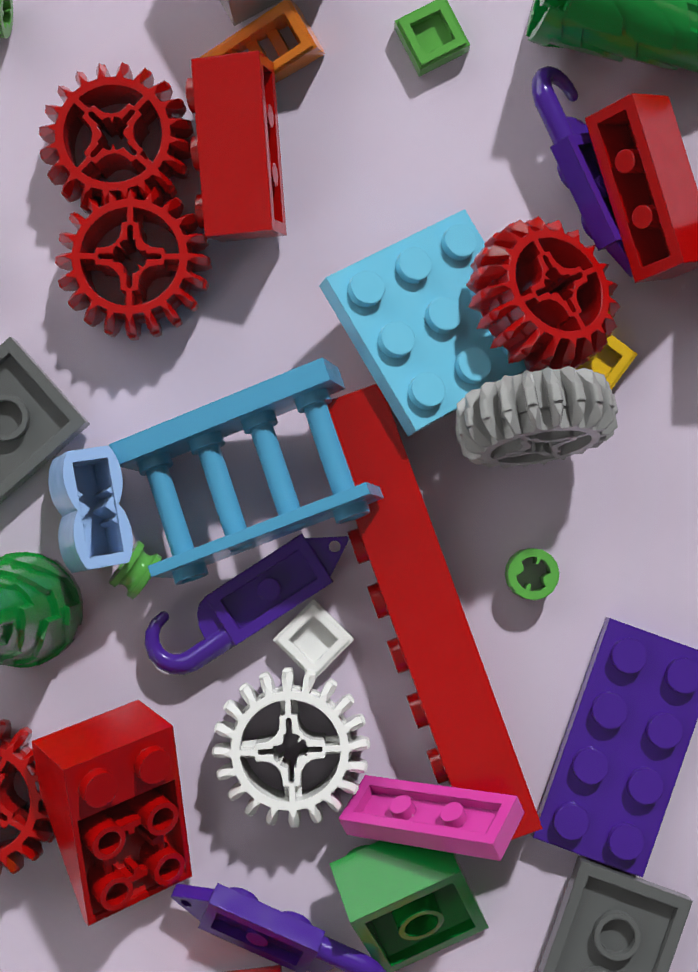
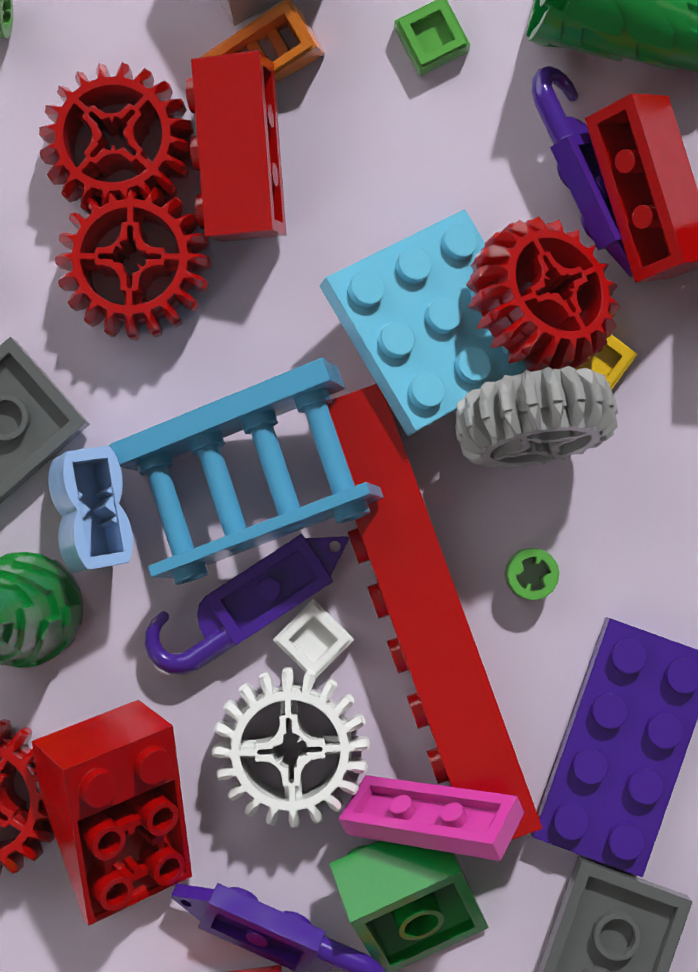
(136, 572): bright green bush -> none

